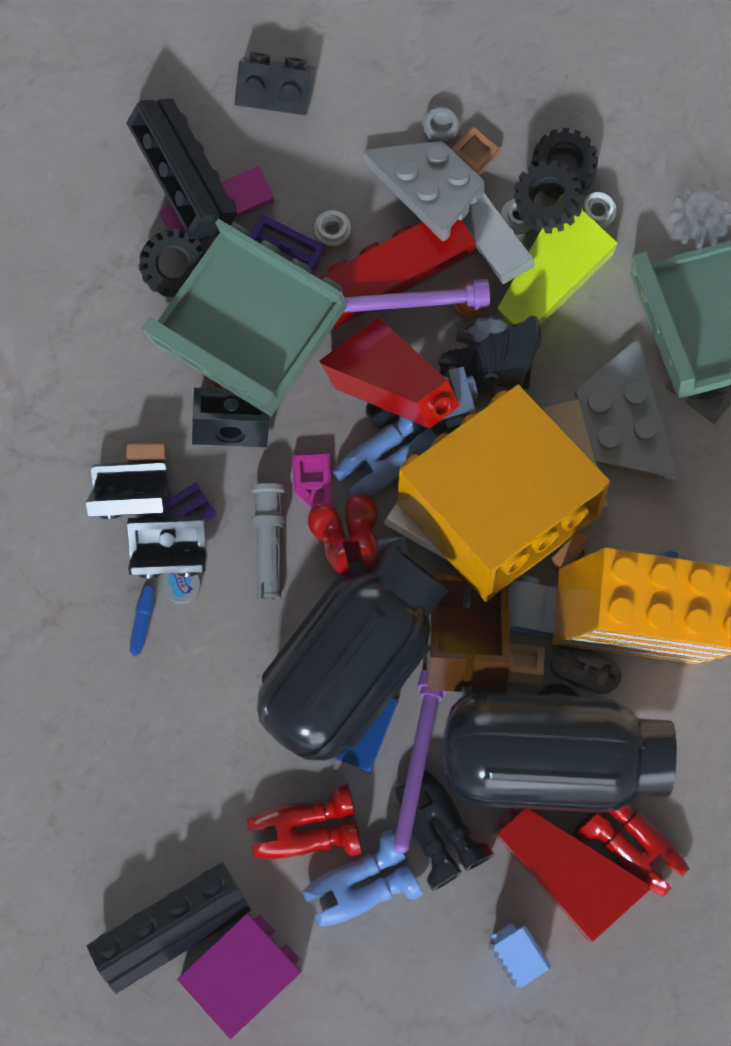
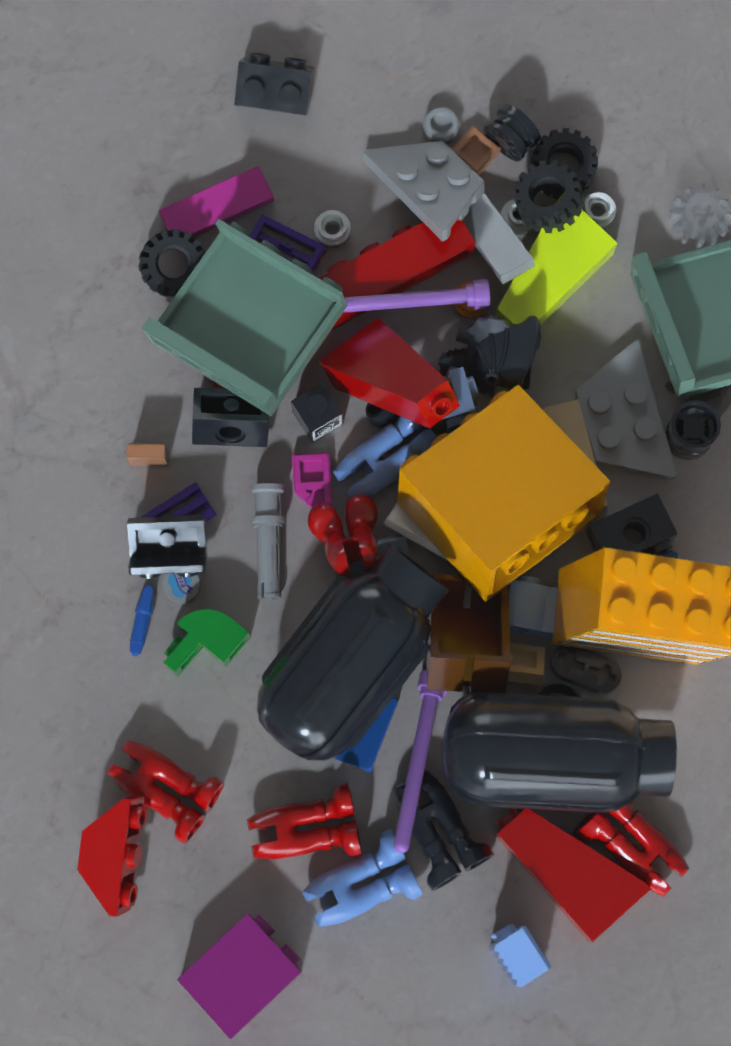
(112, 854): none -> red slope
(128, 489): black bracket -> none
(161, 768): none -> red piece
(168, 928): black brick -> none
(181, 167): black brick -> none
(205, 630): none -> green brick
(317, 412): none -> black brick
(512, 132): none -> black wheel
(572, 551): nougat tile -> none
(646, 516): none -> black brick
(692, 430): none -> black wheel

